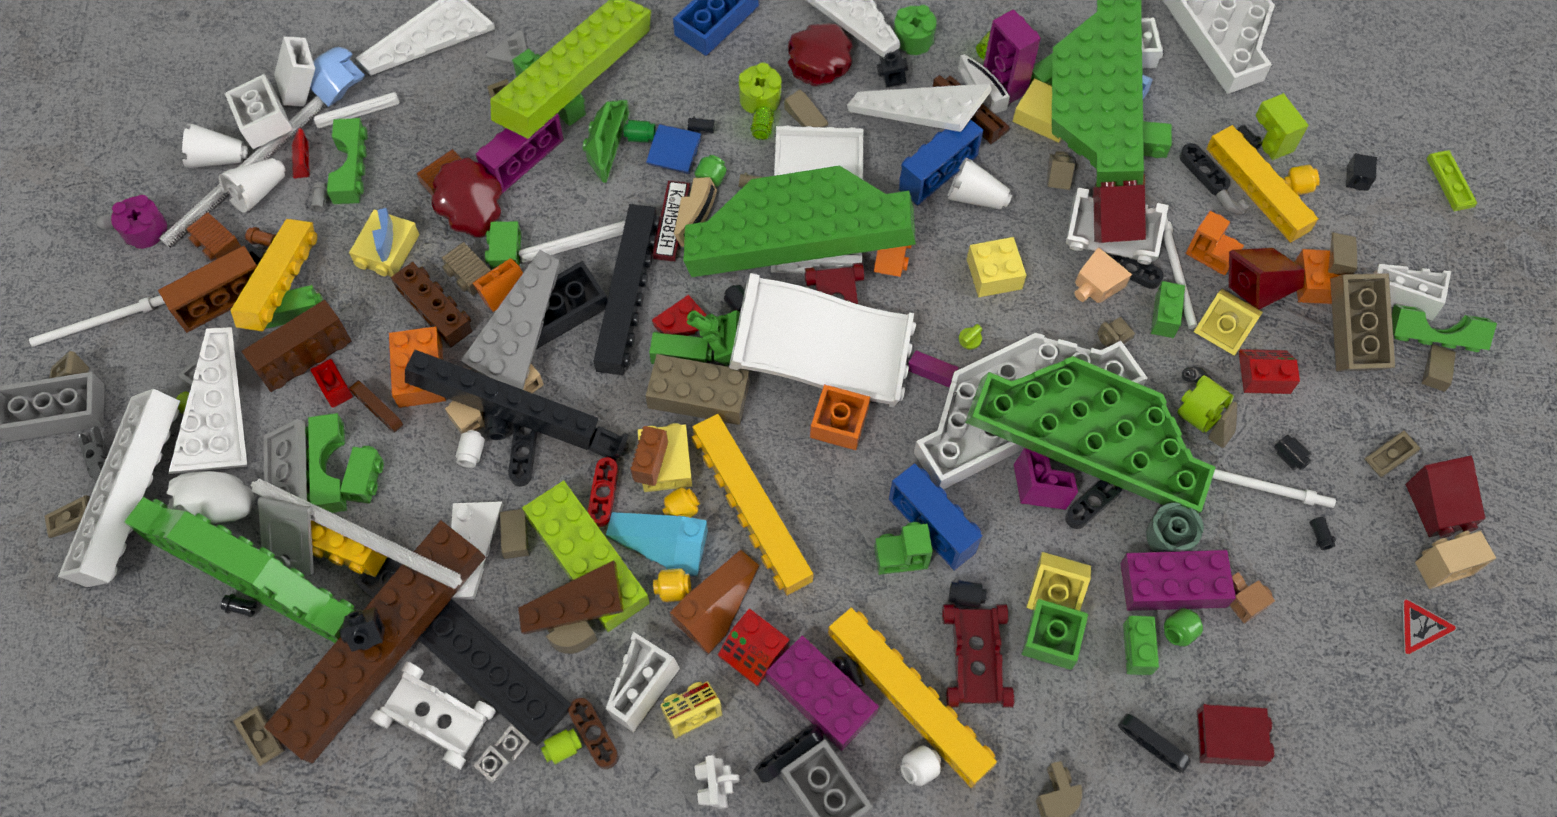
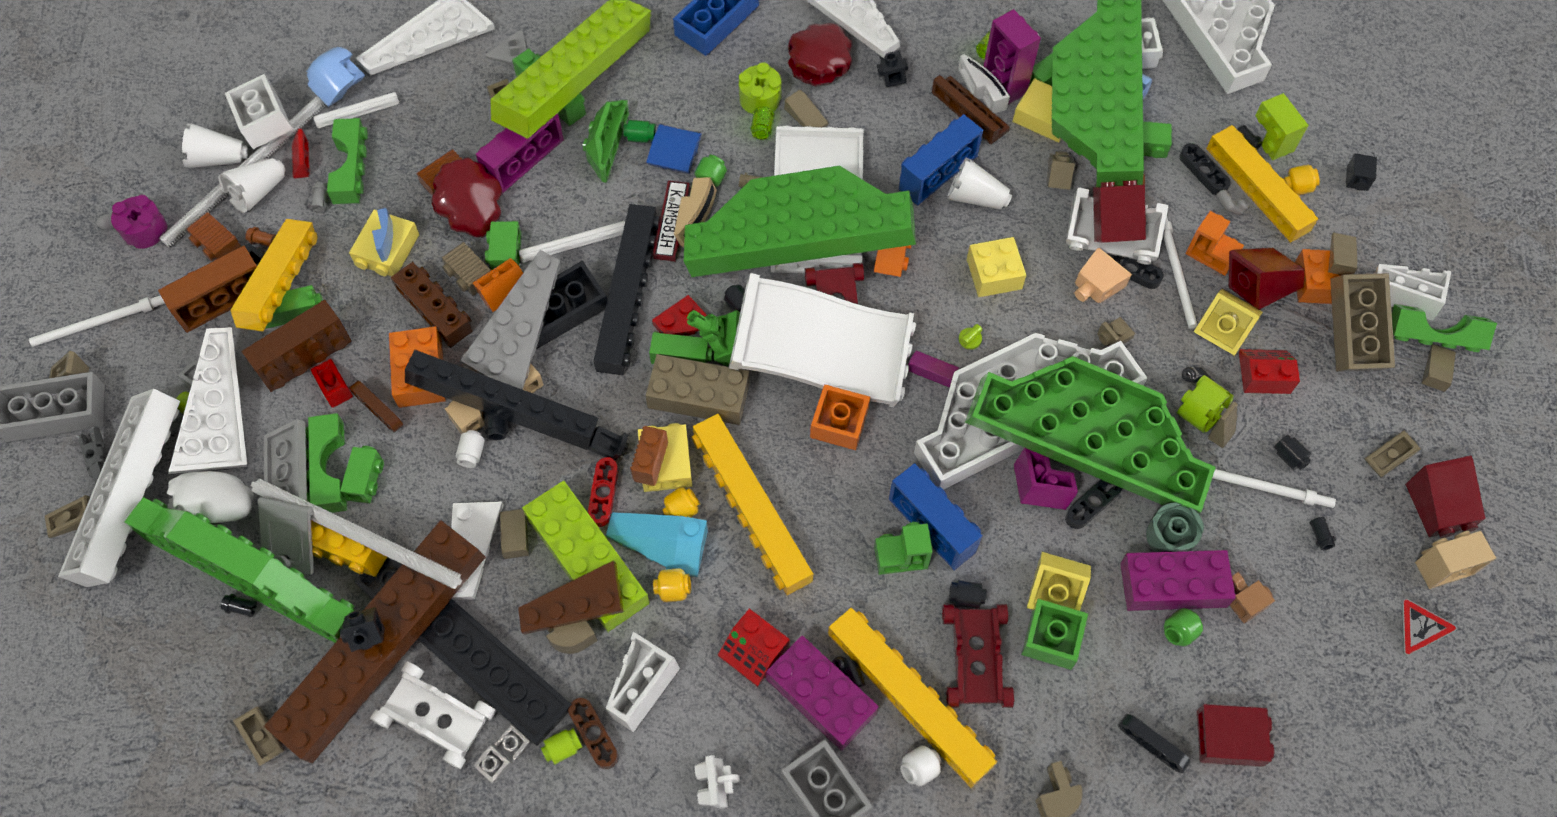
(294, 71): white brick -> none
(519, 441): black beam -> none
(691, 708): light yellow slope -> none
(701, 125): black pin -> none
(712, 605): dark orange wedge -> none
(789, 752): black beam -> none
(915, 29): bright green brick -> none
(932, 106): white wing -> none
(1140, 645): bright green brick -> none
(1168, 309): bright green brick -> none
(1451, 180): lime tile -> none

